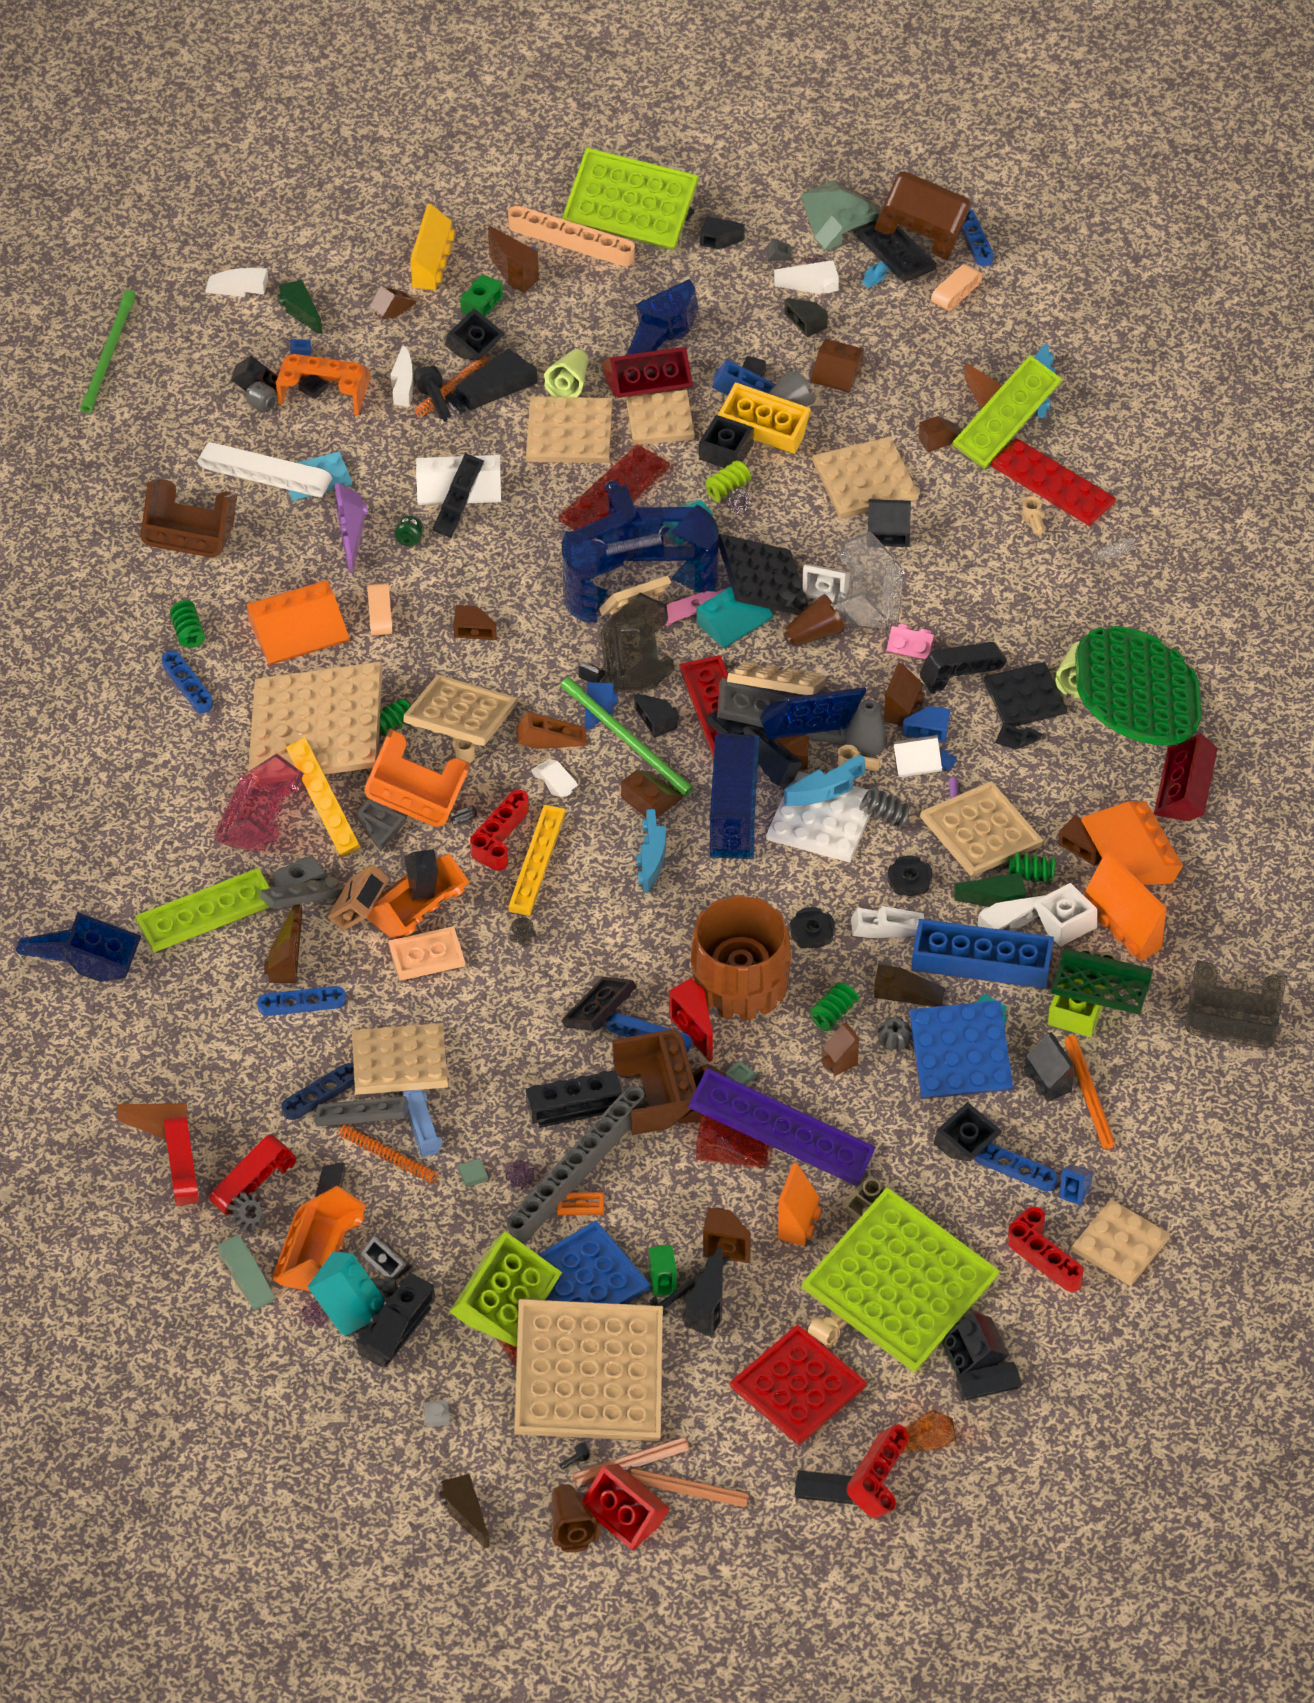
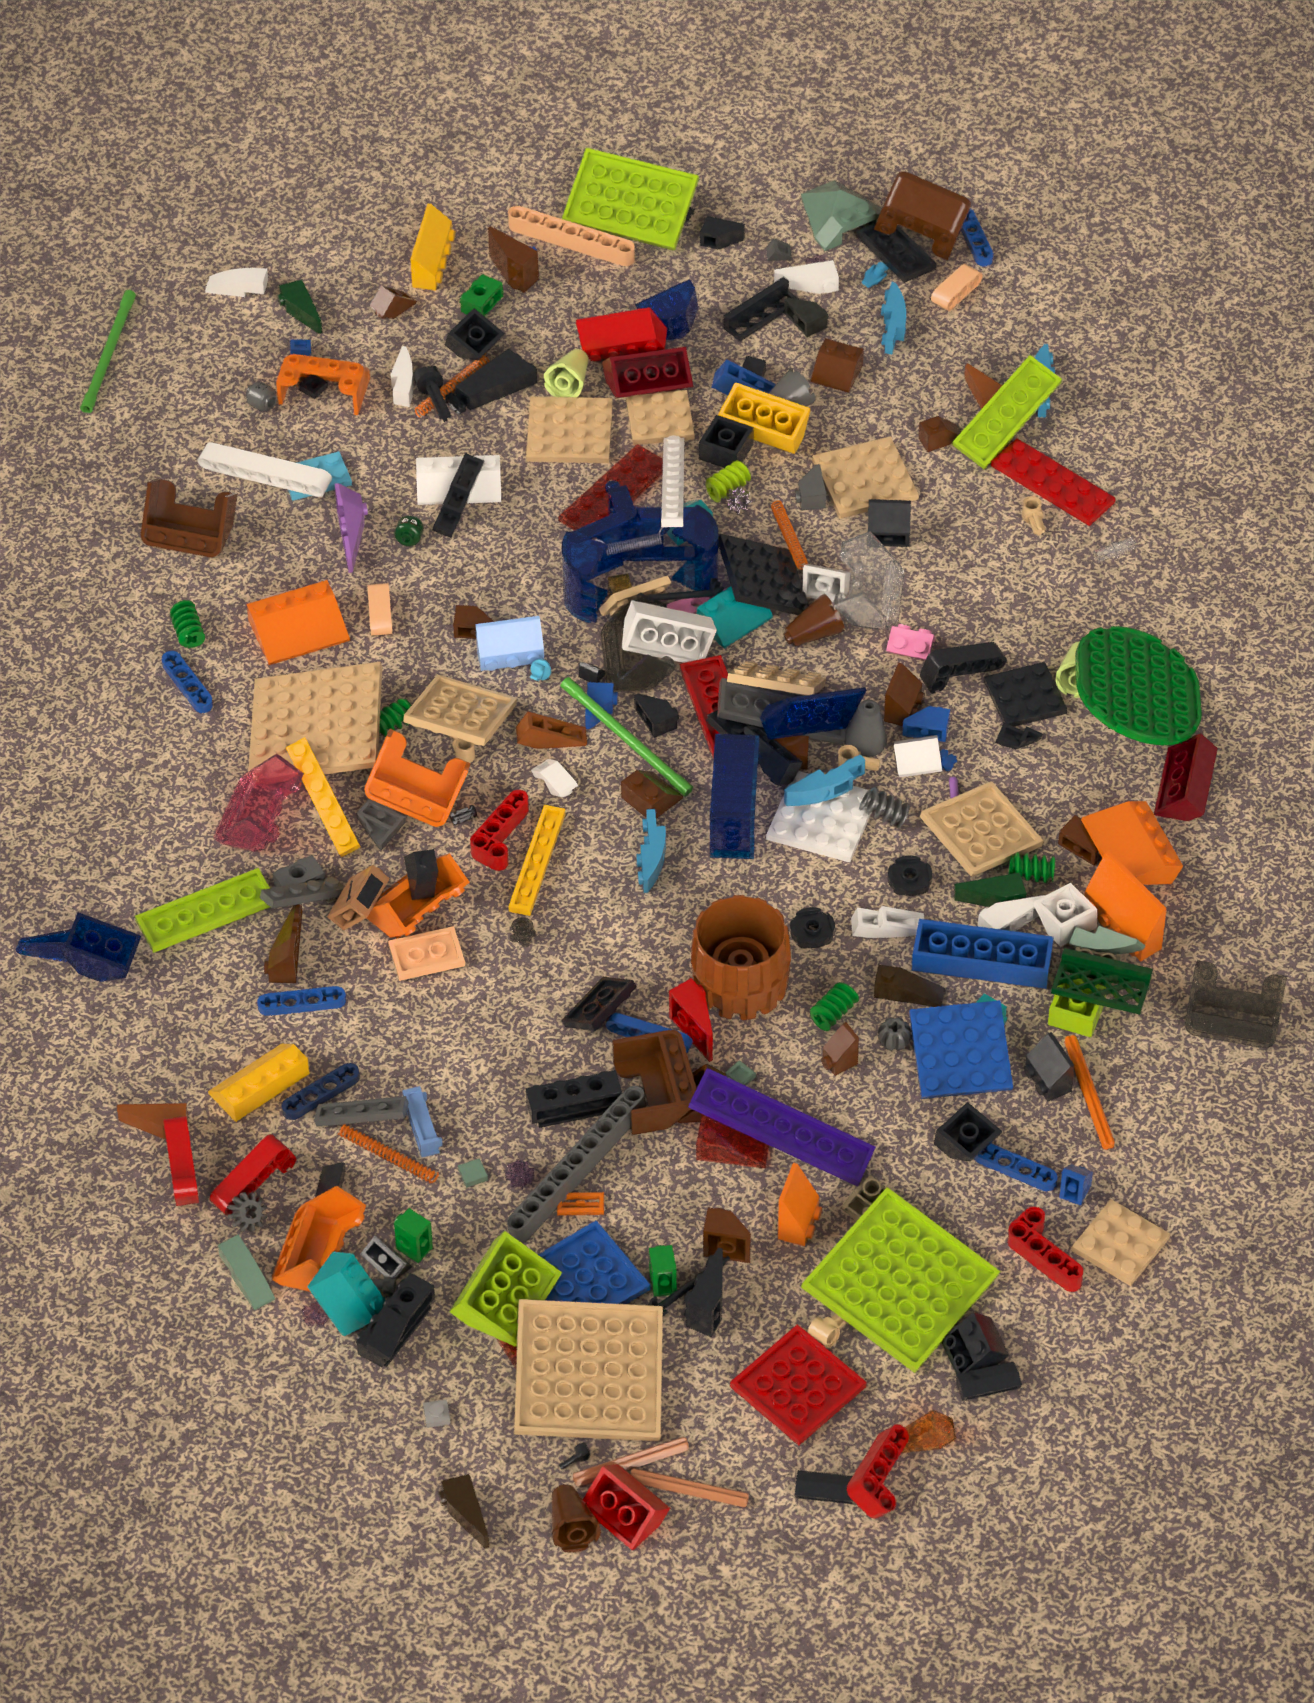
(252, 371): black slope -> none
(261, 1080): none -> yellow slope
(399, 1058): tan plate -> none
(413, 1235): none -> green brick
(509, 643): none -> light blue slope
(540, 670): none -> medium azure plate
(618, 583): none -> clear yellow panel
(621, 334): none -> red slope
(667, 632): none -> white slope
(673, 482): none -> white plate
(714, 589): none -> black piece
(756, 308): none -> black fence
(786, 537): none -> orange piece
(811, 490): none -> dark grey slope
(894, 317): none -> dark azure slope
(1105, 941): none -> sand green slope

